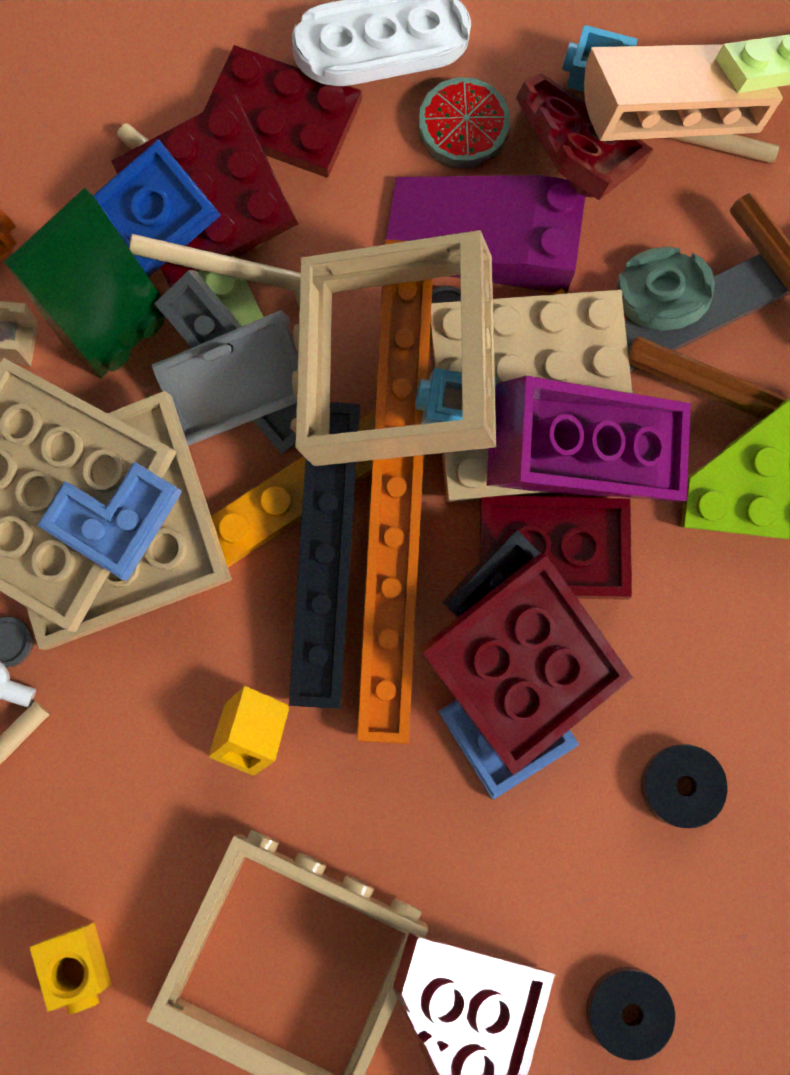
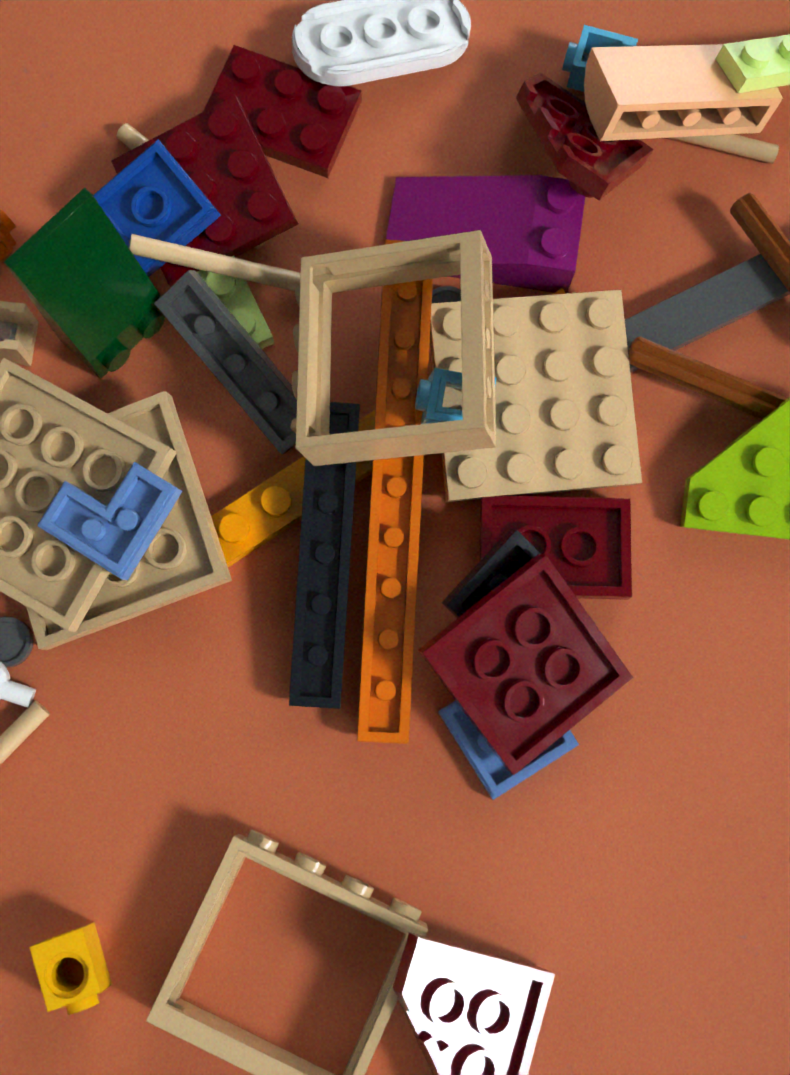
(228, 389): light grey door -> none
(249, 731): yellow panel -> none
(464, 122): tile -> none
(588, 441): magenta slope -> none
(653, 1025): black piece -> none
(666, 288): sand green tile -> none
(707, 782): black piece -> none

